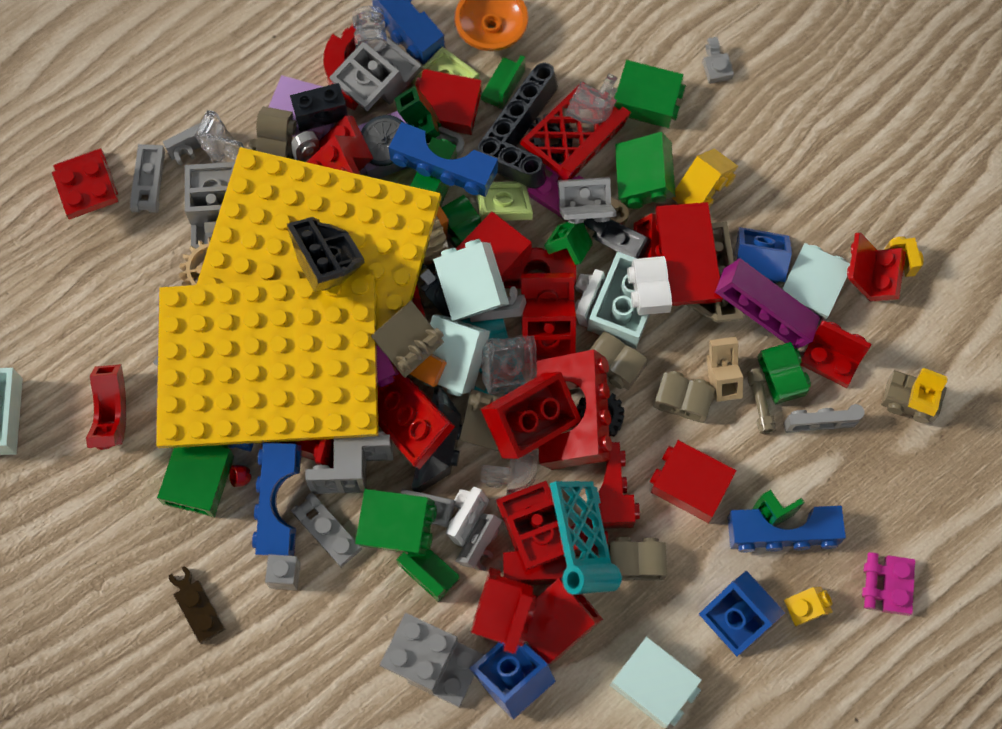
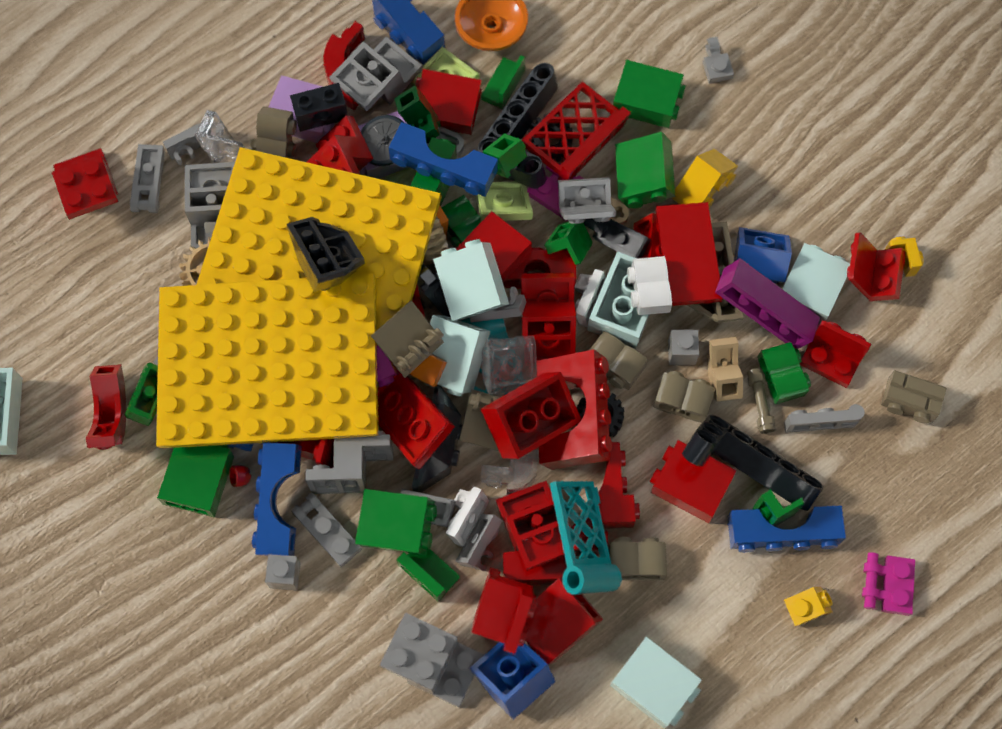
(144, 399): none -> green brick
(197, 607): dark brown plate -> none
(305, 146): light grey plate -> none
(370, 27): clear wheel -> none
(508, 151): none -> green brick
(593, 105): clear brick -> none
(683, 347): none -> light grey brick
(741, 613): blue slope -> none
(752, 459): none -> black beam
(927, 391): yellow bracket -> none

